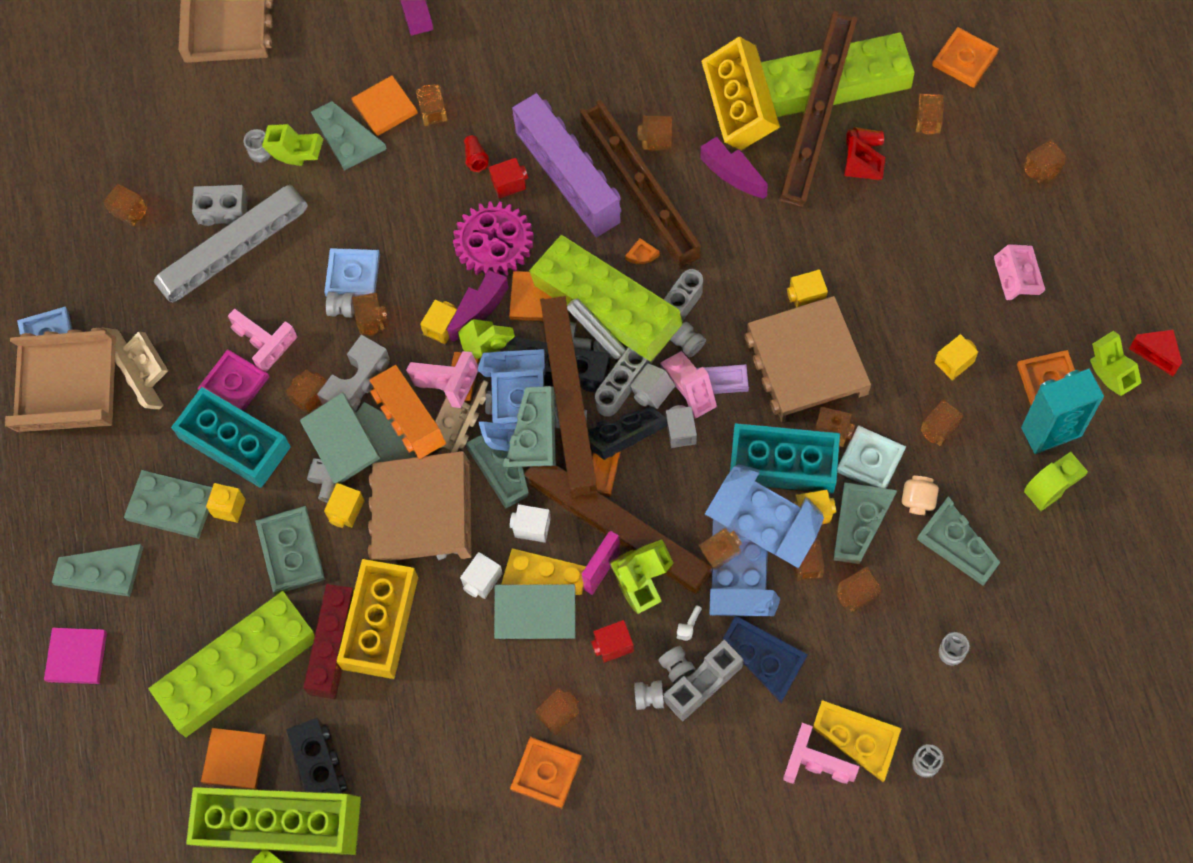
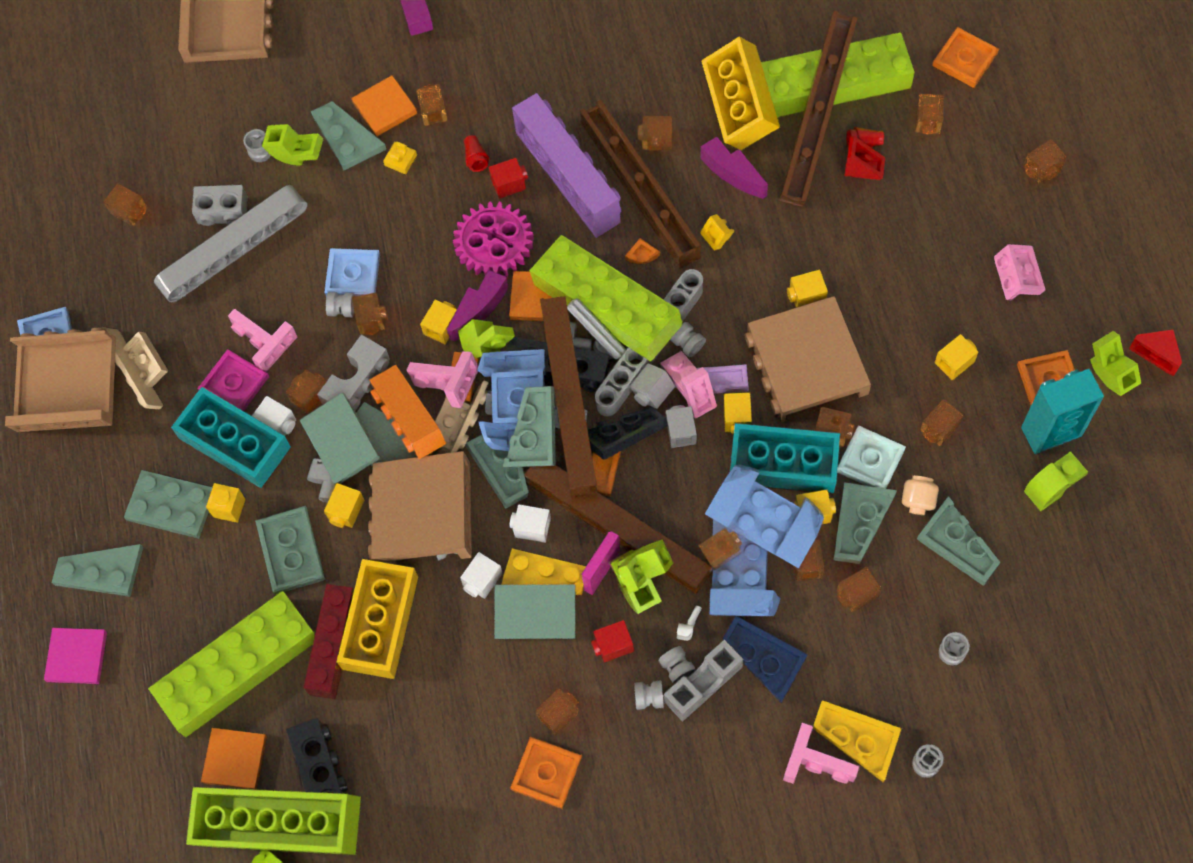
(275, 416): none -> white brick
(400, 157): none -> yellow tile
(716, 232): none -> yellow tile
(736, 410): none -> yellow brick

